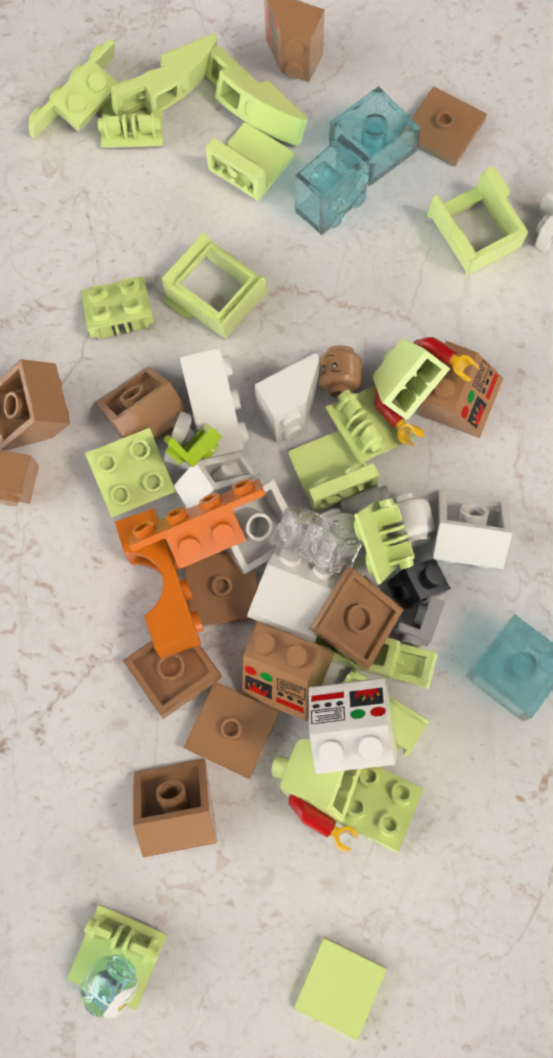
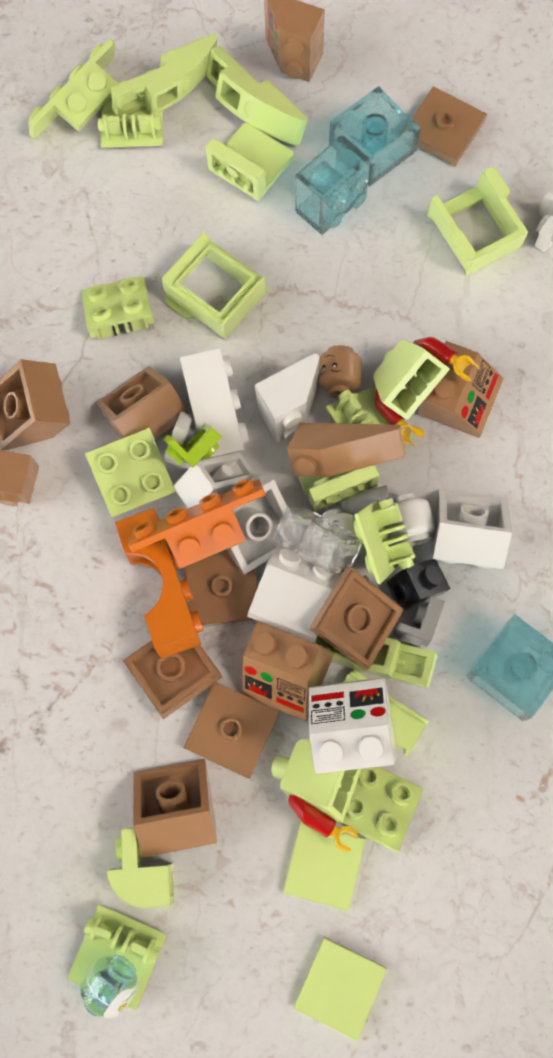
(136, 883): none -> yellowish green brick
(321, 870): none -> yellowish green piece
(341, 447): none -> medium nougat slope

